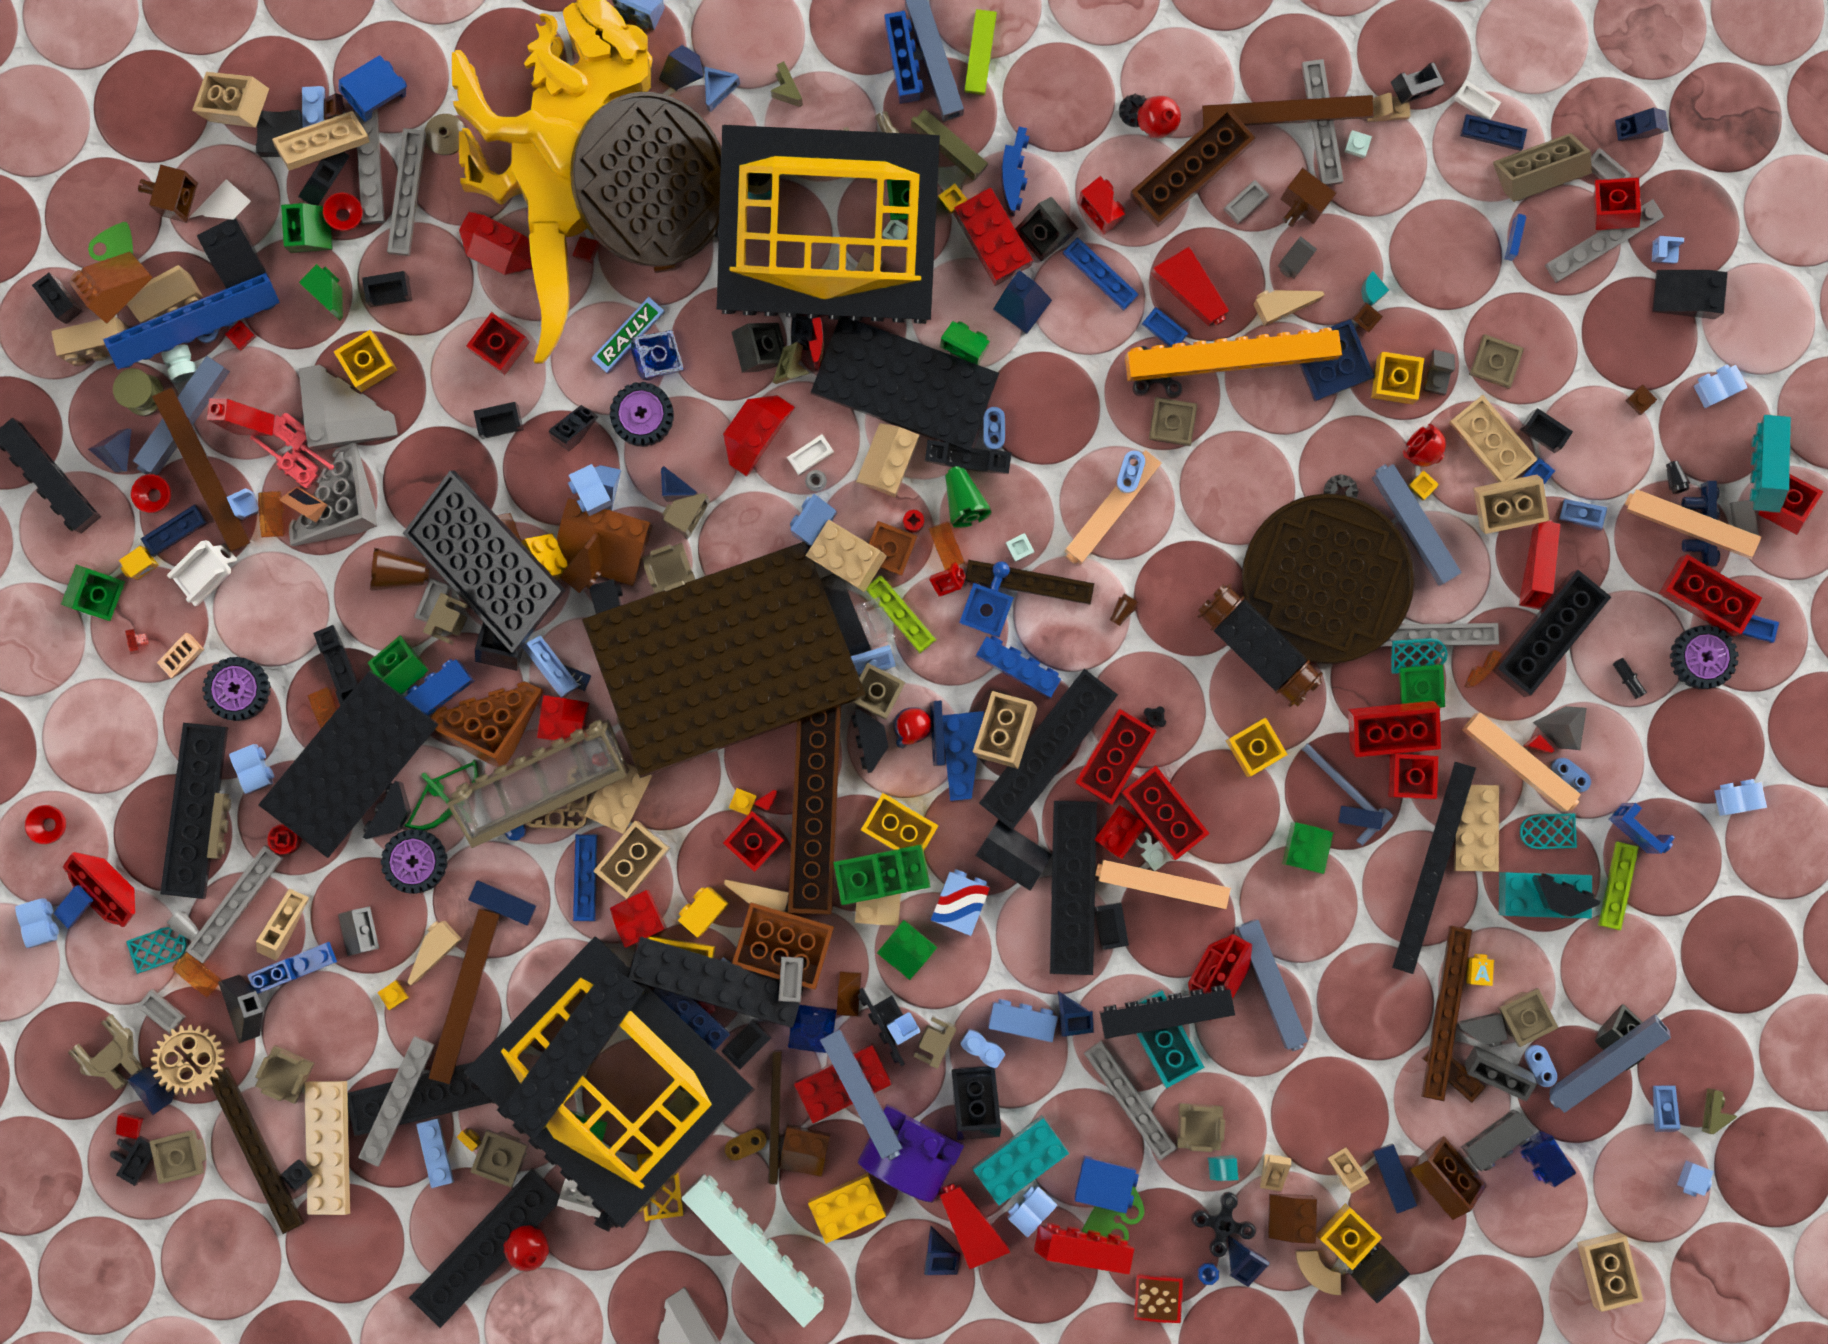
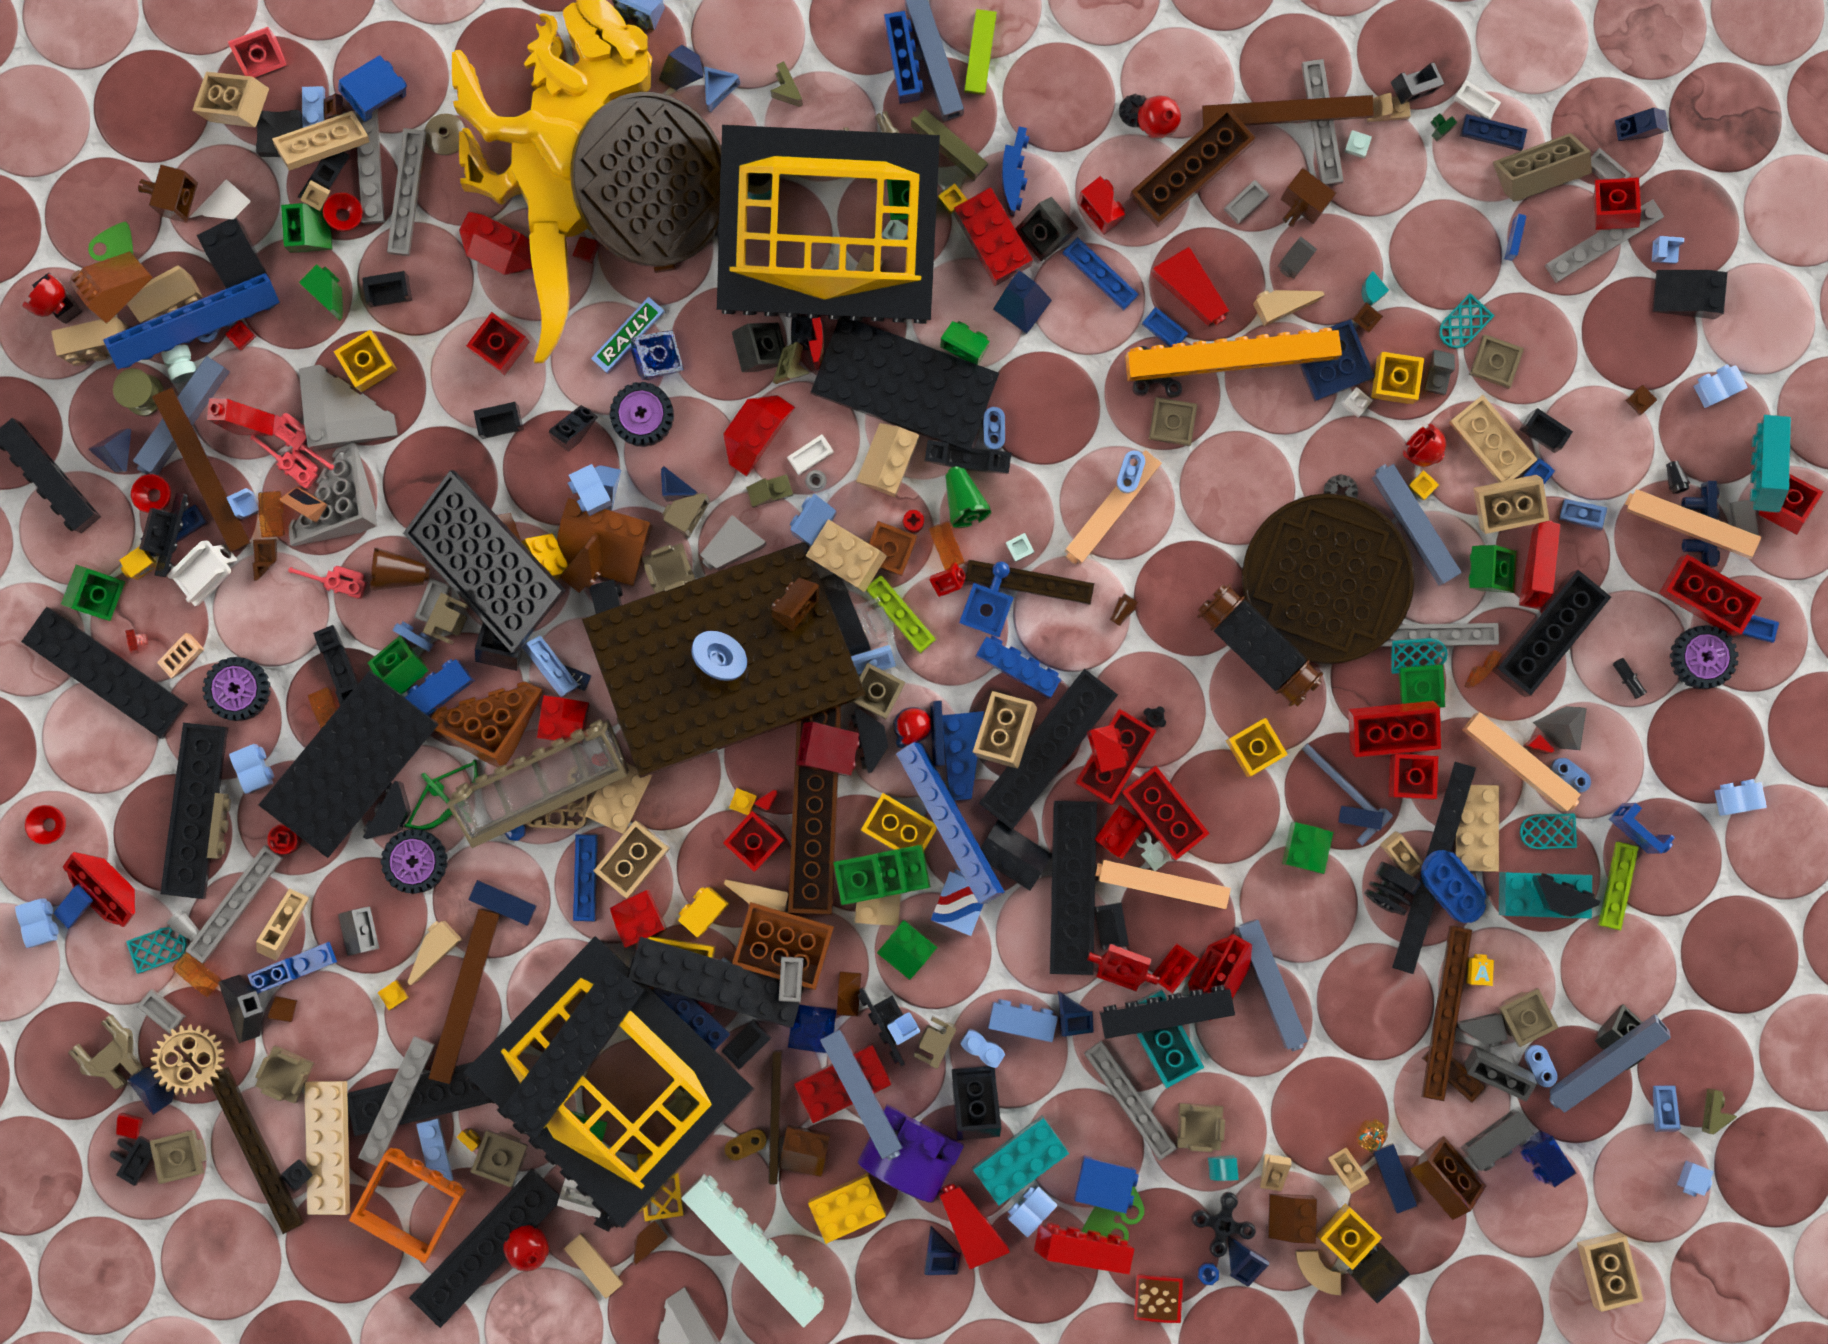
(46, 298): none -> red cylinder
(104, 672): none -> black plate
(162, 531): none -> black bracket
(257, 52): none -> coral slope
(264, 555): none -> reddish brown slope
(282, 1009): none -> reddish brown slope
(315, 195): none -> tan plate
(333, 581): none -> coral piece
(391, 1233): none -> orange window
(406, 631): none -> medium blue plate
(593, 1265): none -> tan tile
(647, 1241): none -> reddish brown slope
(719, 655): none -> hat
(730, 545): none -> light grey slope
(769, 490): none -> olive slope
(796, 603): none -> reddish brown slope
(828, 748): none -> dark red panel
(950, 823): none -> brick
(1106, 750): none -> red slope
(1123, 968): none -> red plate
(1175, 968): none -> red slope
(1357, 402): none -> white tile
(1371, 1135): none -> clear yellow head
(1392, 888): none -> black wheel
(1402, 853): none -> tan slope
(1442, 126): none -> dark green tile
(1453, 886): none -> blue tile
(1460, 327): none -> teal window
(1492, 569): none -> green slope

